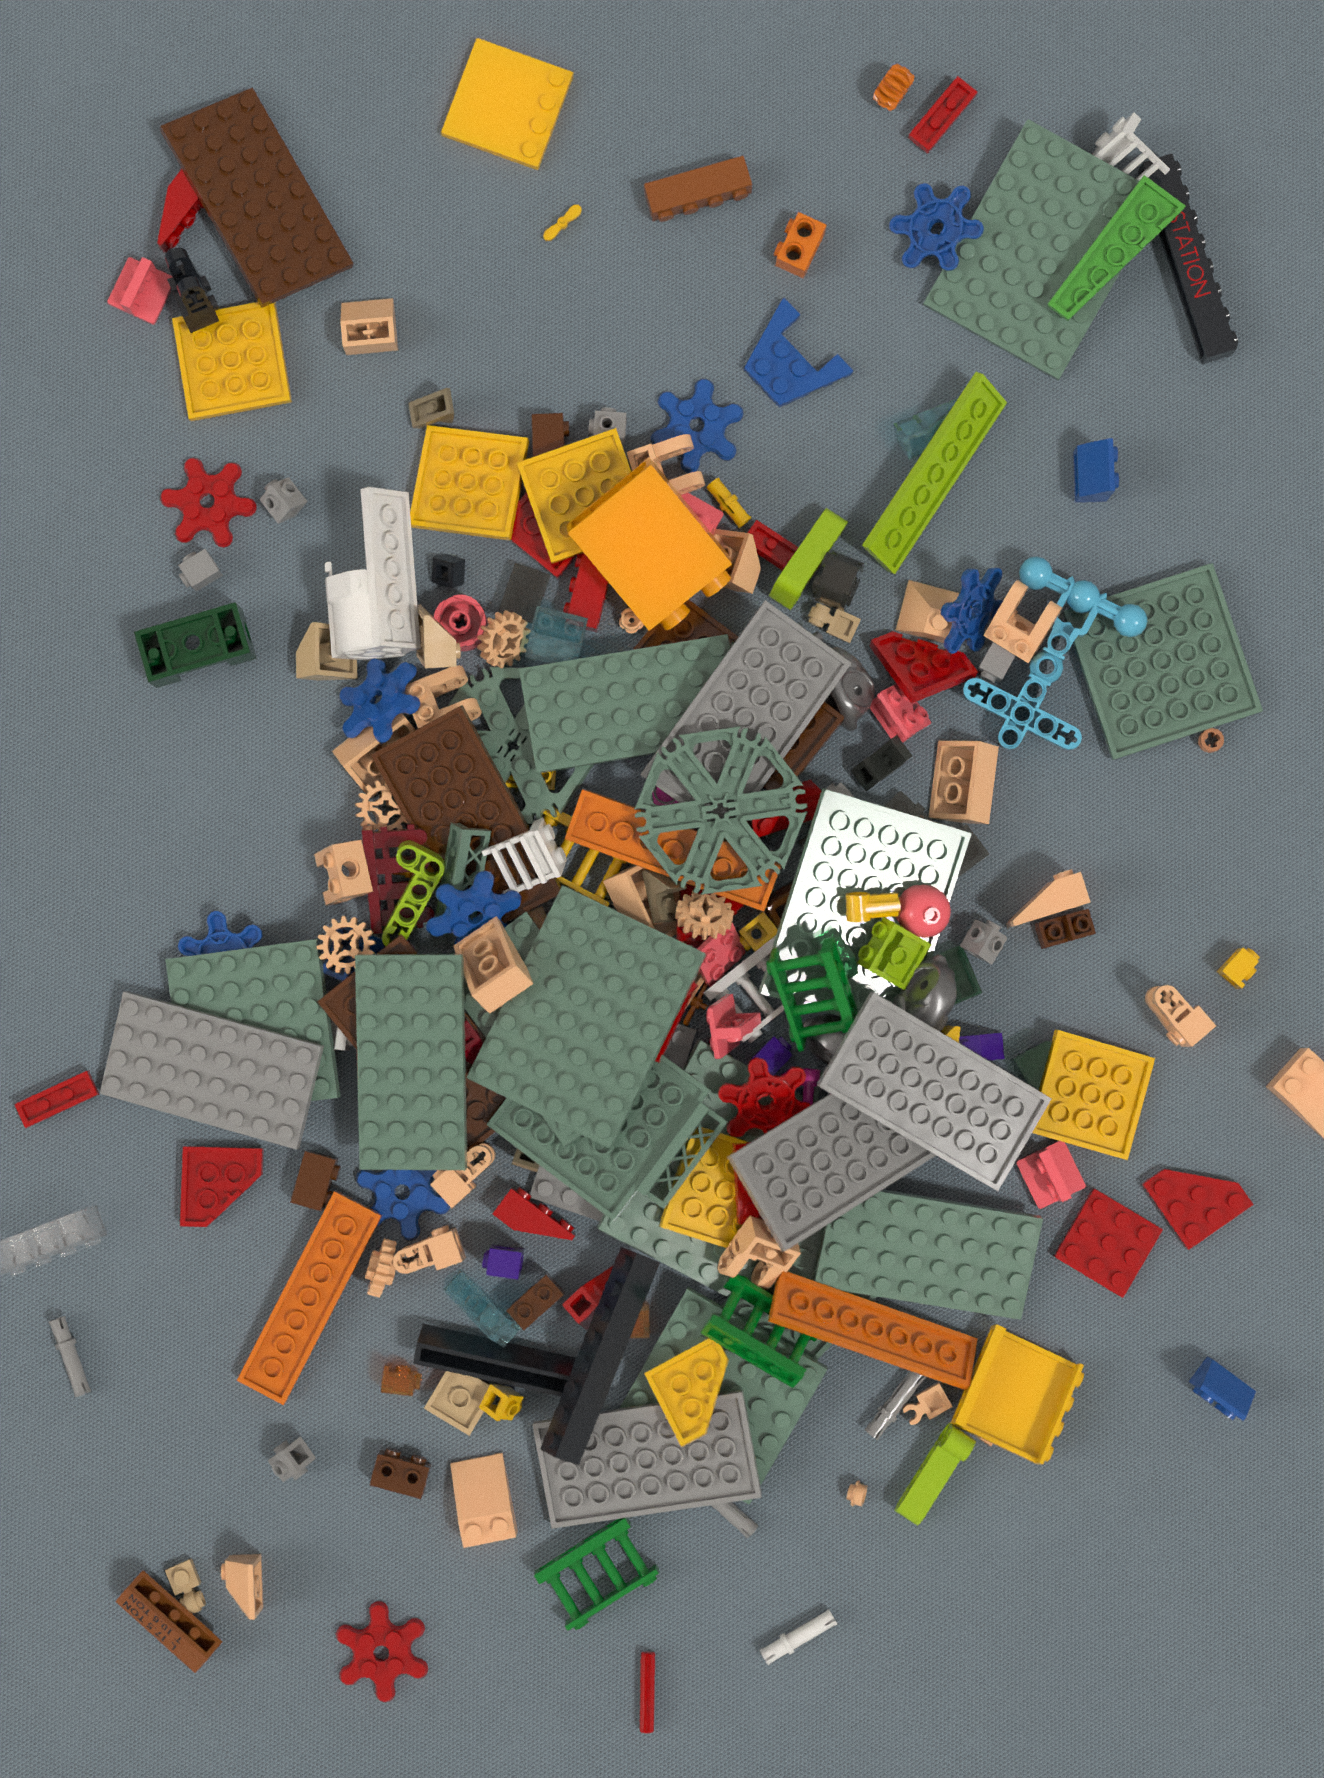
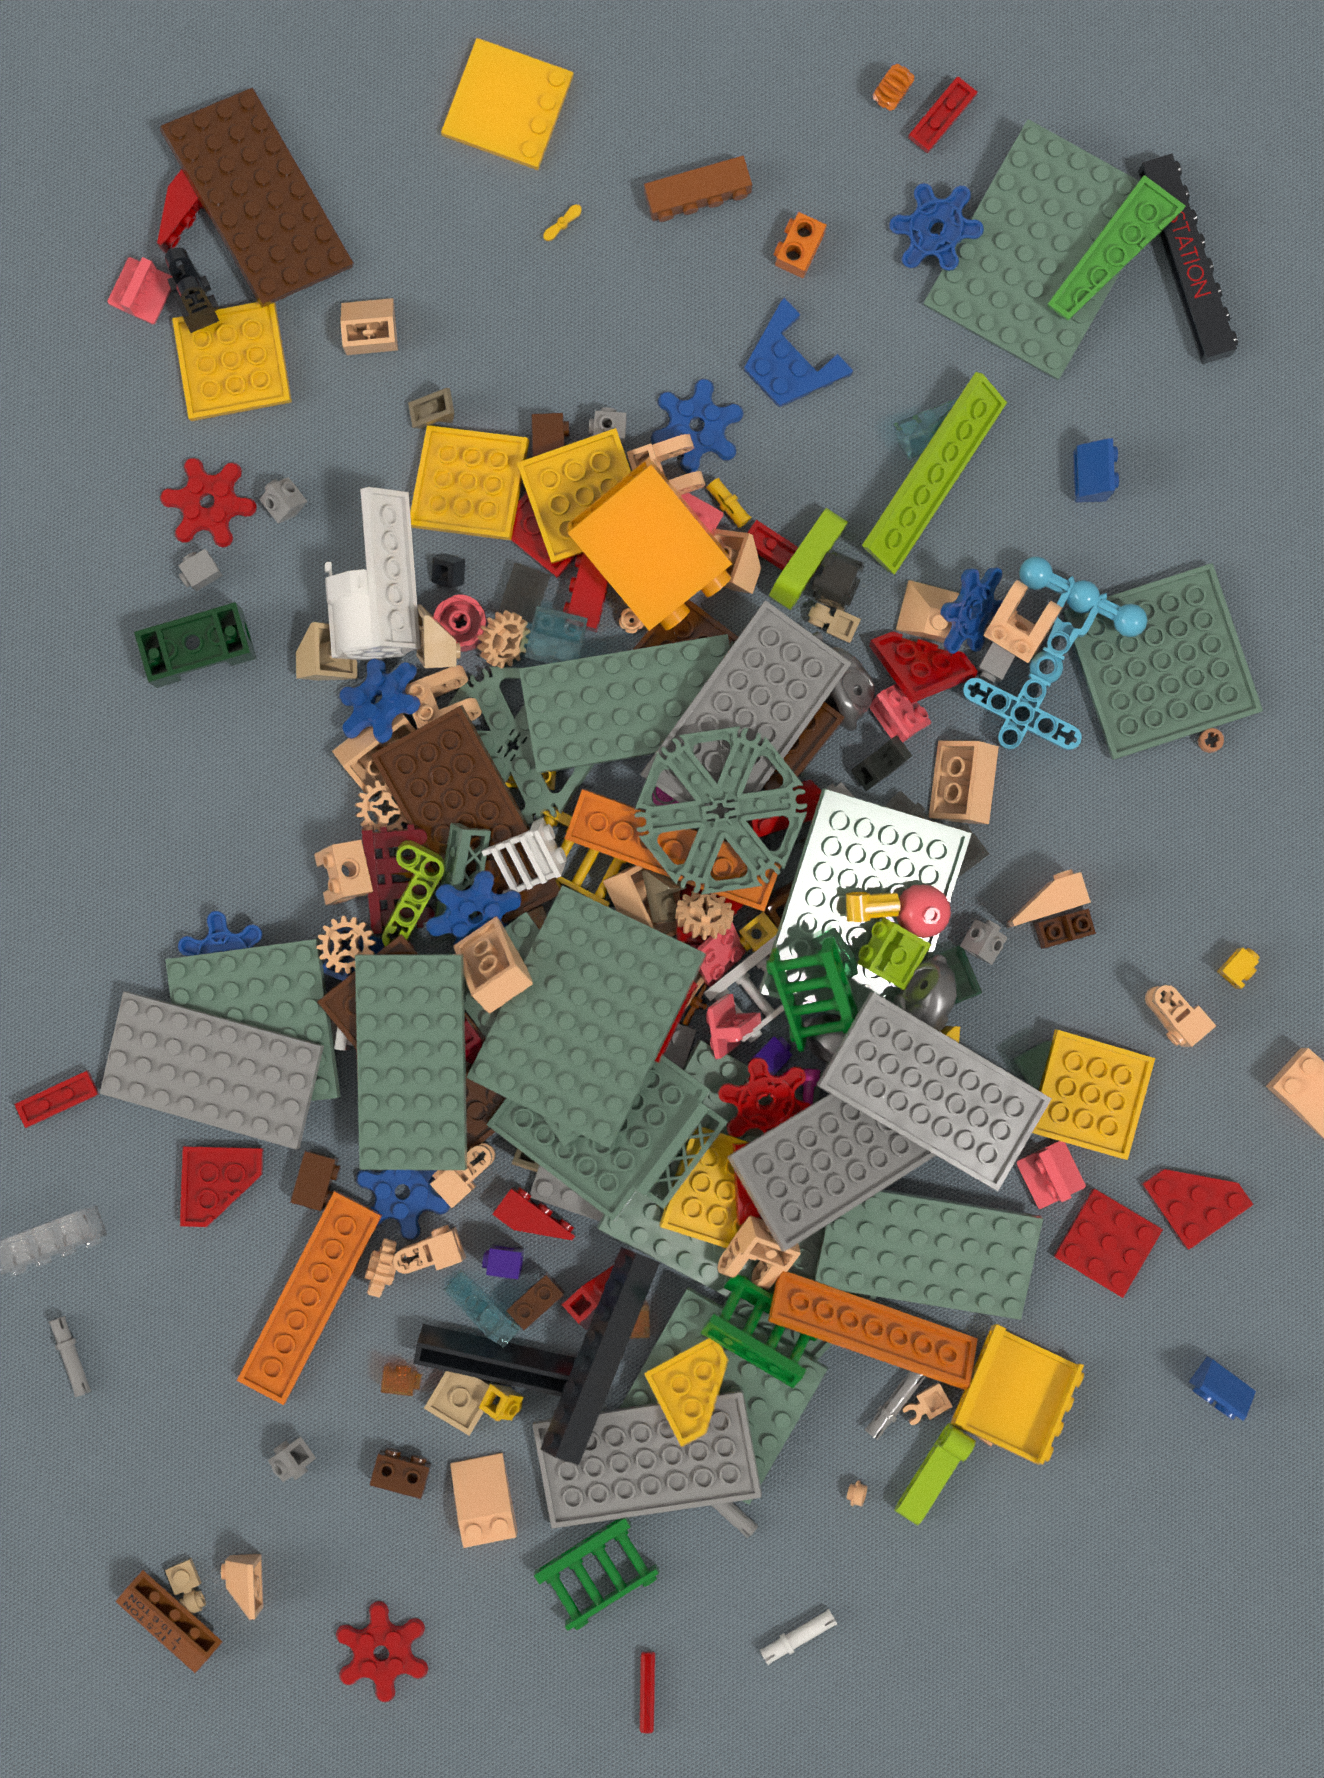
(986, 1045): dark purple slope -> none
(1121, 141): white plate -> none

